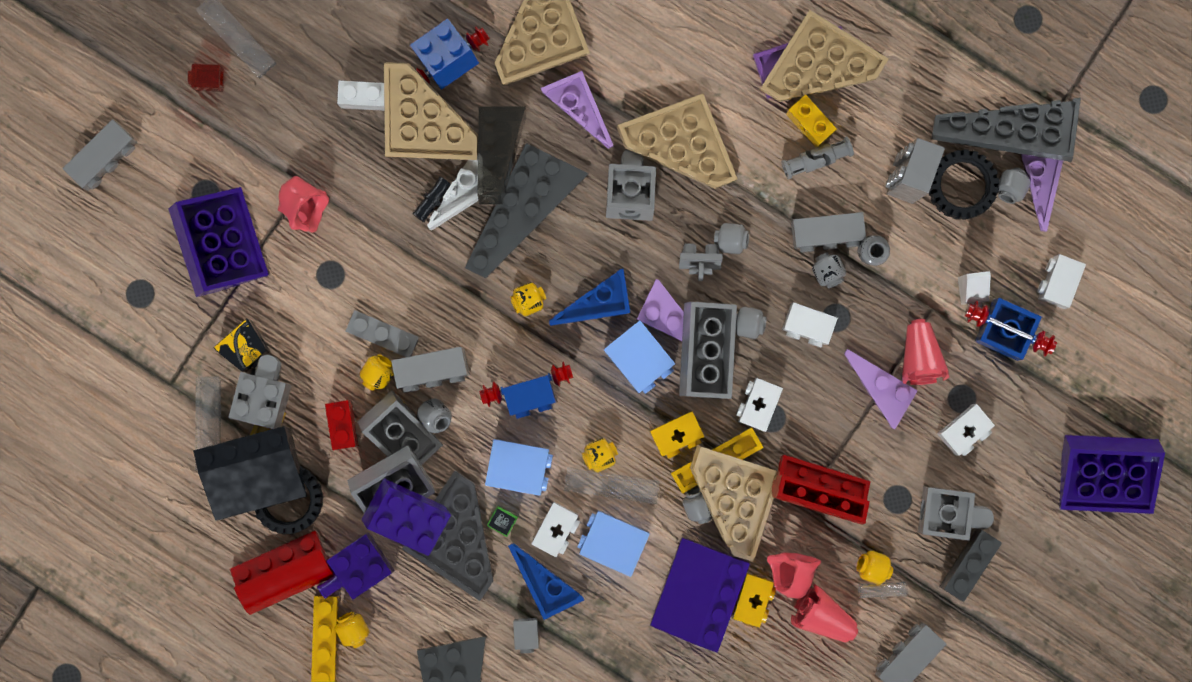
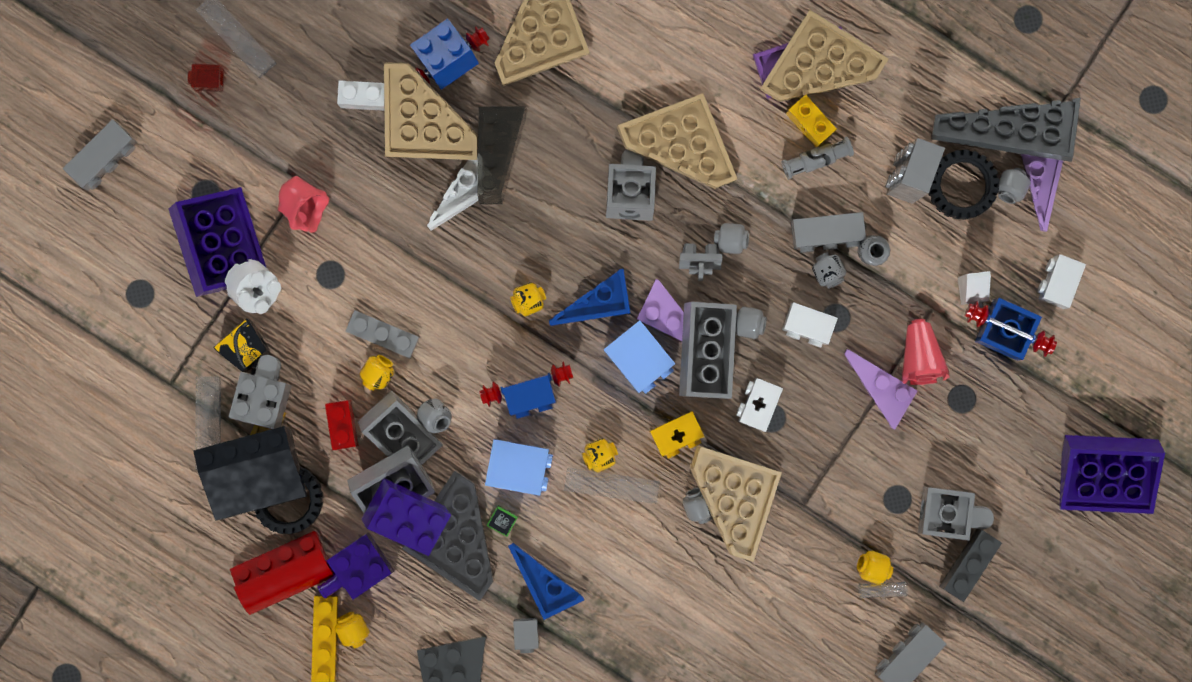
(252, 286): none -> white brick
(430, 369): light grey brick -> none
(431, 199): black pin -> none
(532, 193): dark grey wing -> none
(557, 515): white brick -> none
(576, 100): lavender wing -> none
(613, 543): light blue brick -> none
(700, 594): dark purple slope -> none
(738, 447): yellow plate -> none
(743, 609): yellow brick -> none
(793, 573): coral piece -> none
(821, 489): red brick -> none
(823, 616): coral cone -> none
(953, 433): white brick -> none

